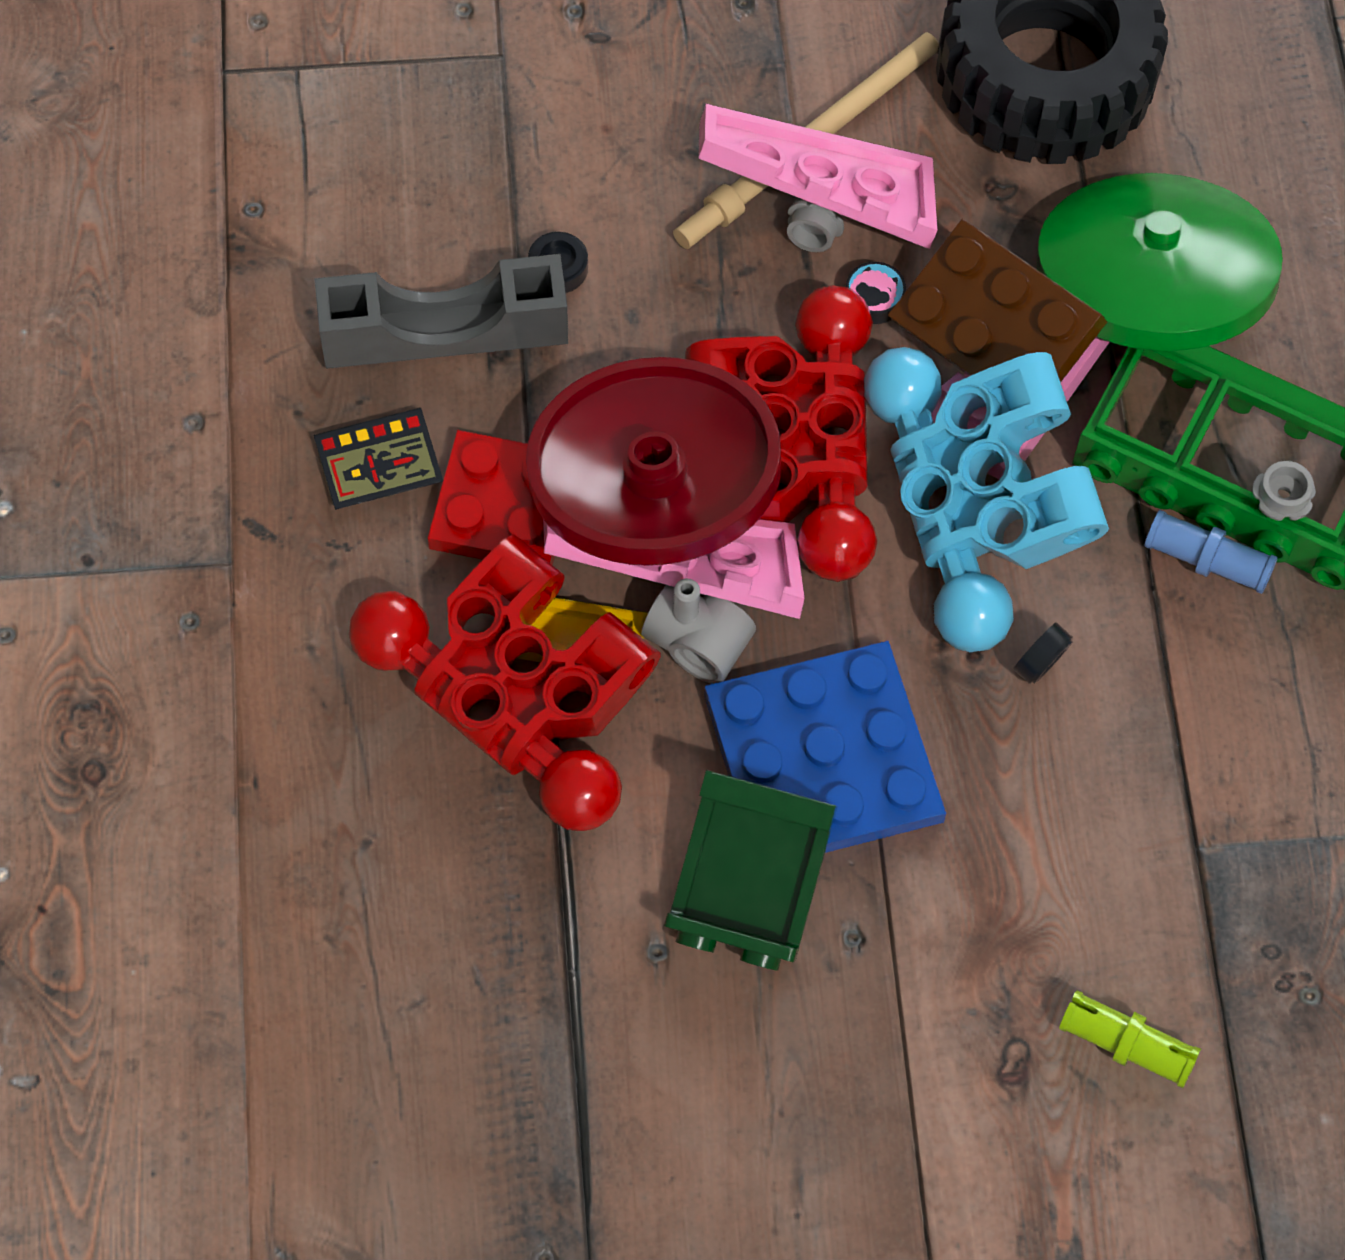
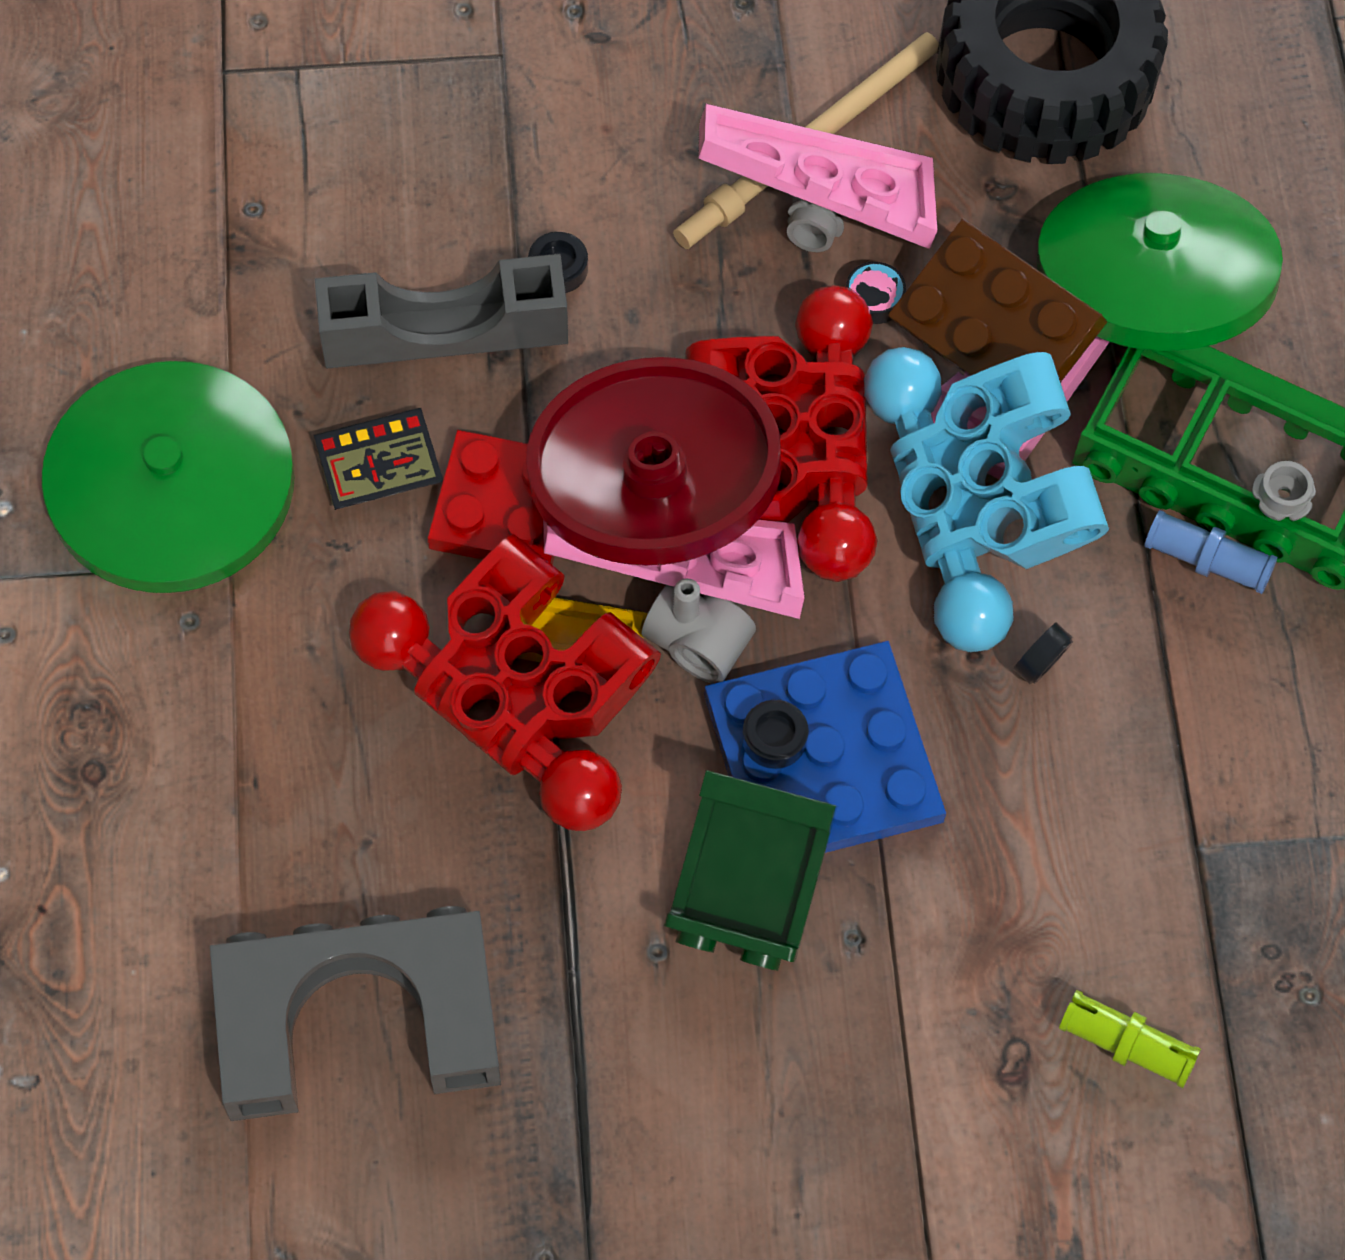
(168, 476): none -> green dish
(268, 980): none -> dark grey arch
(775, 734): none -> black tile

